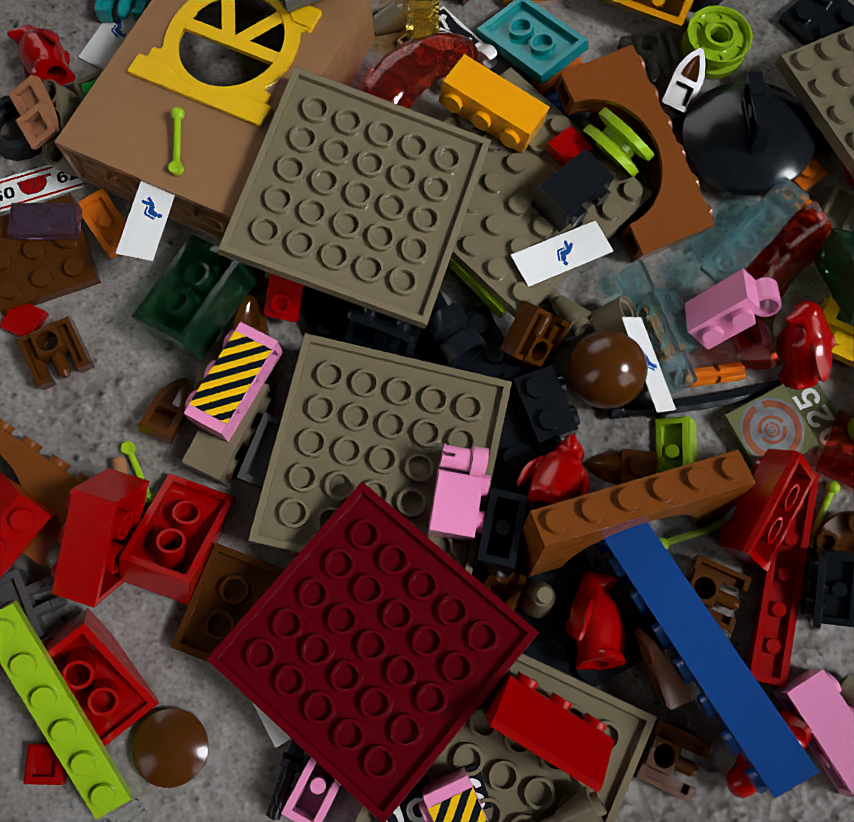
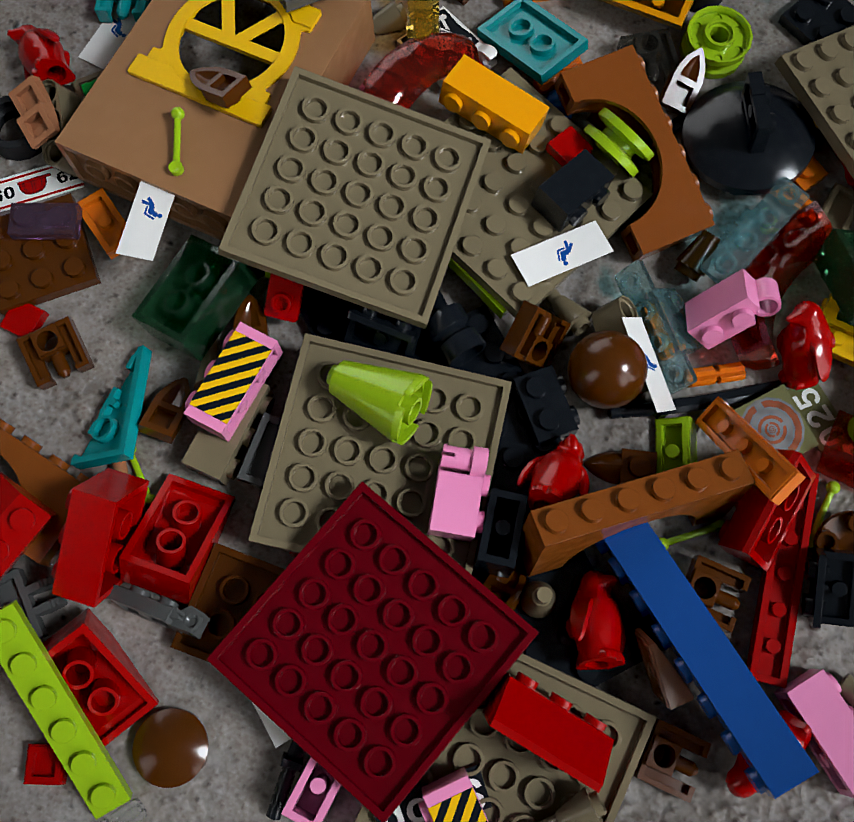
(117, 425): none -> teal wing
(162, 612): none -> dark grey hinge
(220, 85): none -> reddish brown plate
(382, 396): none -> lime cone
(695, 255): none -> dark brown cone
(769, 468): none -> orange tile

